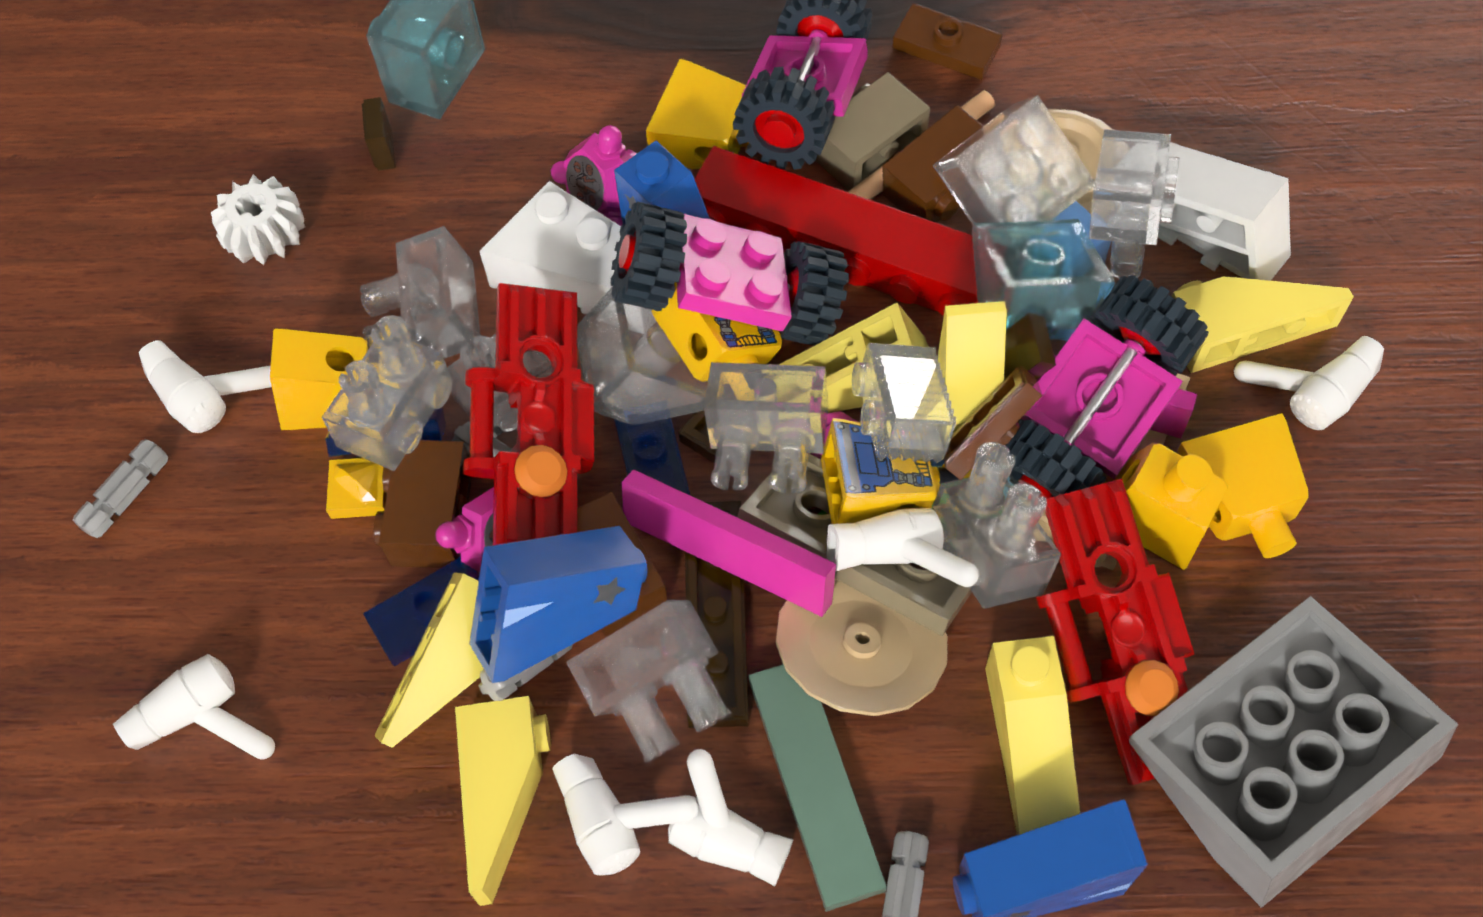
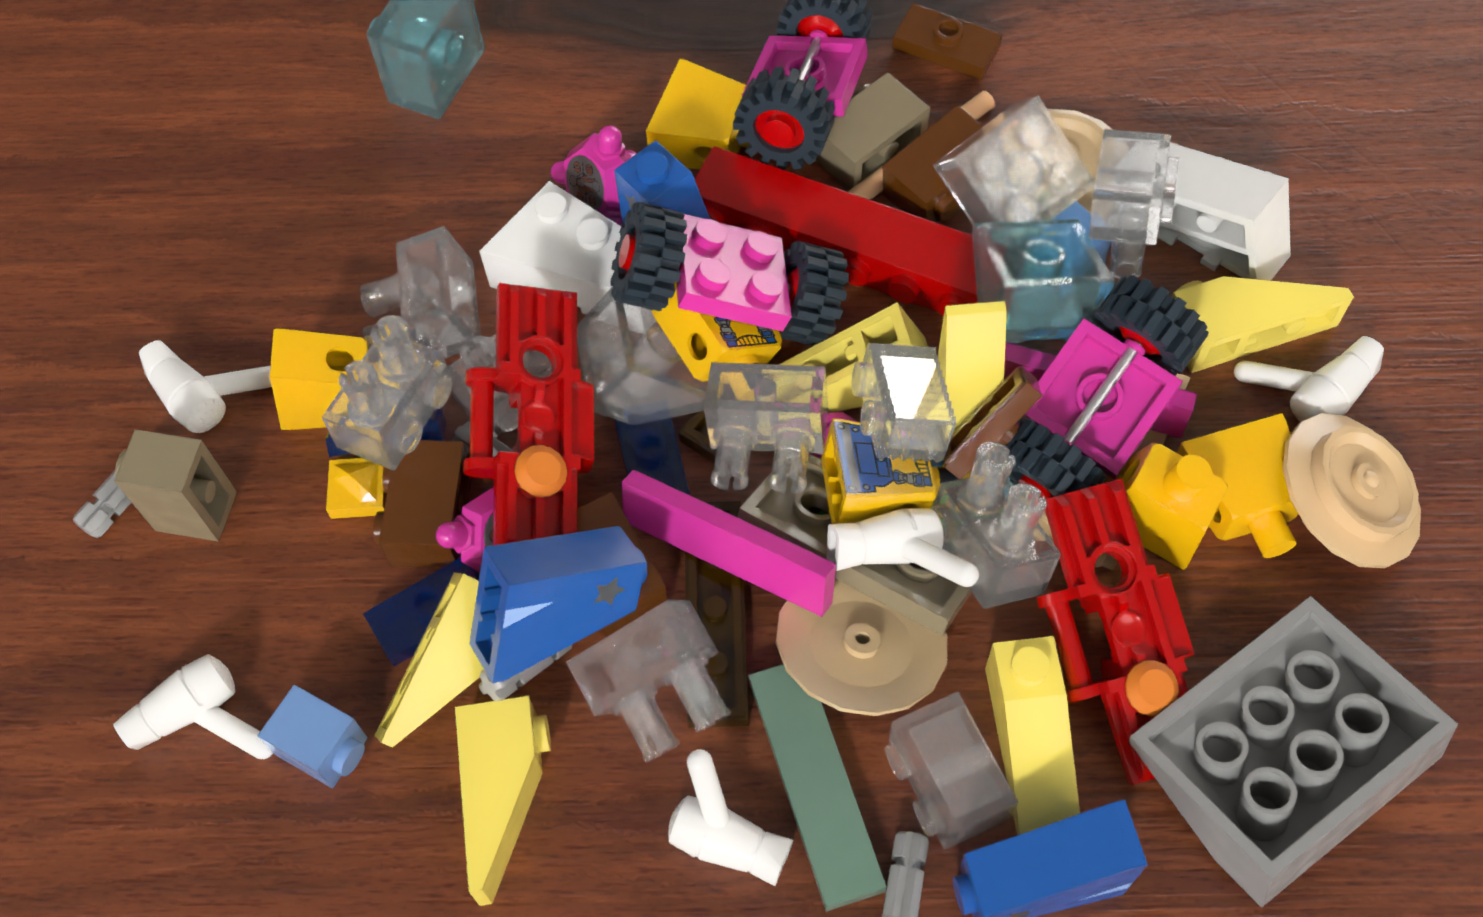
(175, 484): none -> dark tan brick
(258, 219): white gear -> none
(314, 737): none -> medium blue brick
(378, 133): dark brown tile -> none
(604, 825): white piece -> none
(950, 771): none -> clear brick
(1029, 345): dark brown tile -> none
(1352, 490): none -> tan piece

